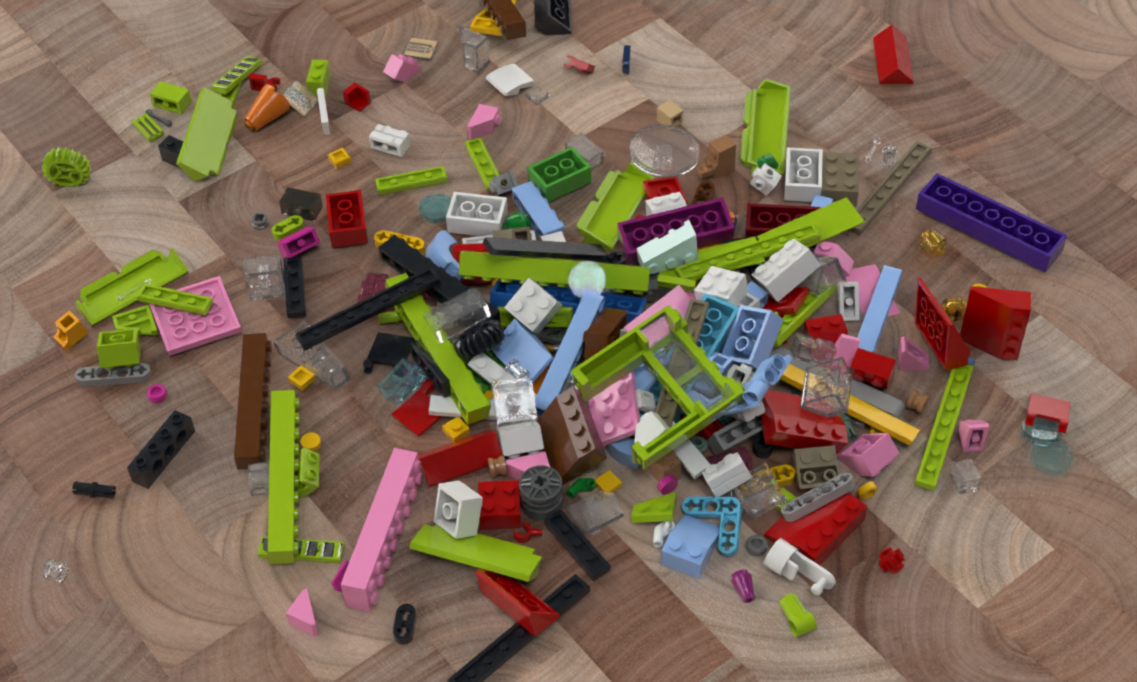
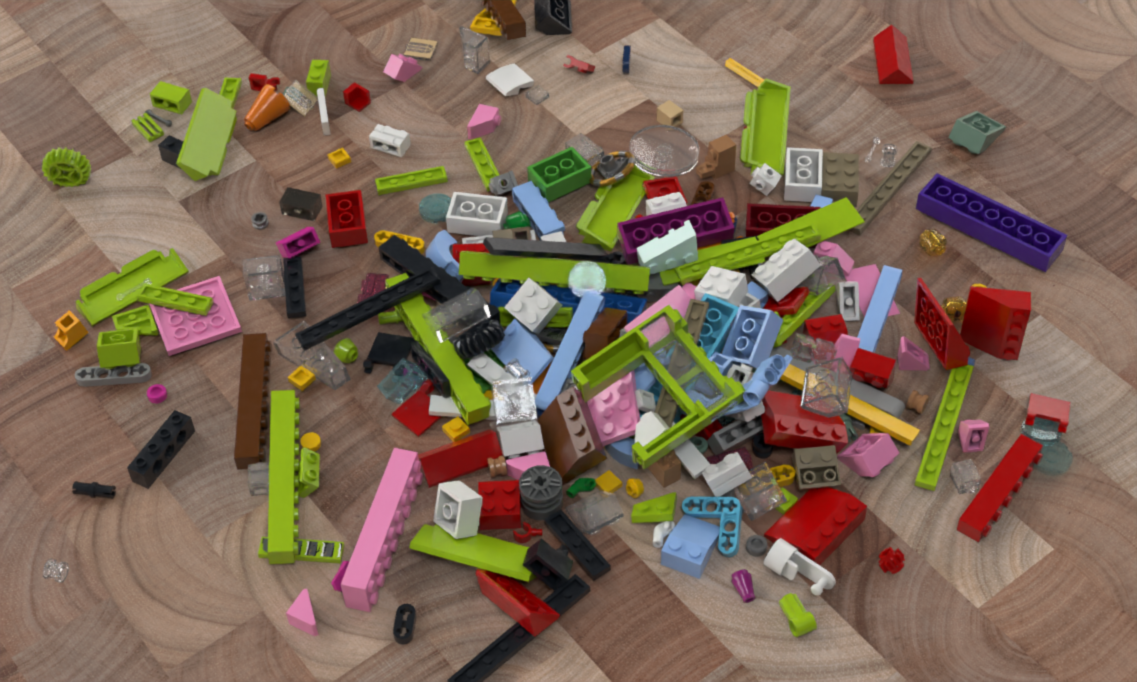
(236, 75): lime tile -> none
(287, 227): lime beam -> none
(346, 351): none -> lime cone
(548, 564): none -> black hinge
(612, 169): none -> flat silver piece
(634, 487): none -> yellow plate
(667, 484): dark pink tile -> none
(671, 282): lime tile -> none
(744, 72): none -> yellow axle
(769, 160): green arm -> none
(799, 507): light grey beam -> none
(867, 490): yellow tile -> none
(976, 132): none -> sand green slope
(999, 488): none -> red brick

